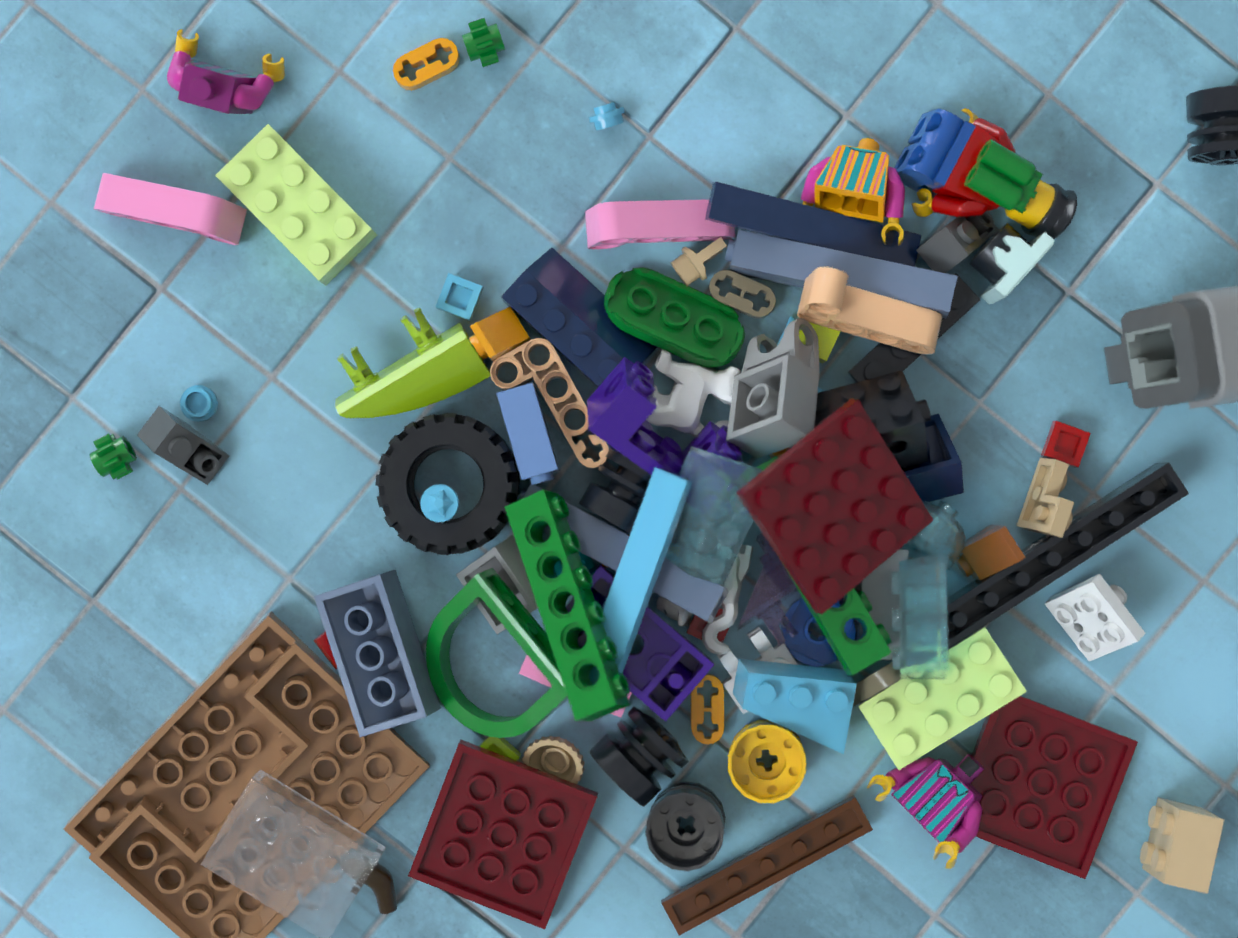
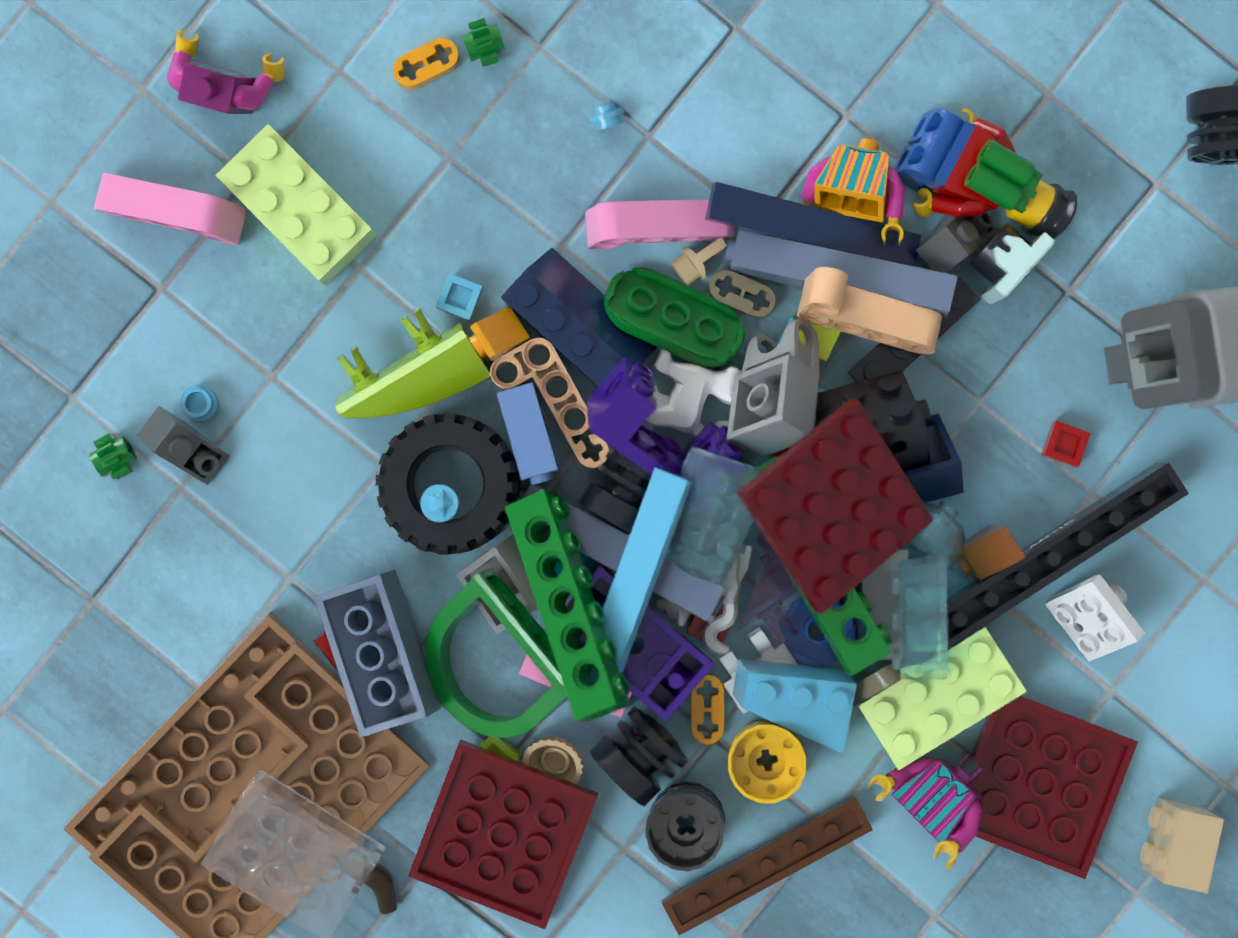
(1042, 508): tan plate -> none

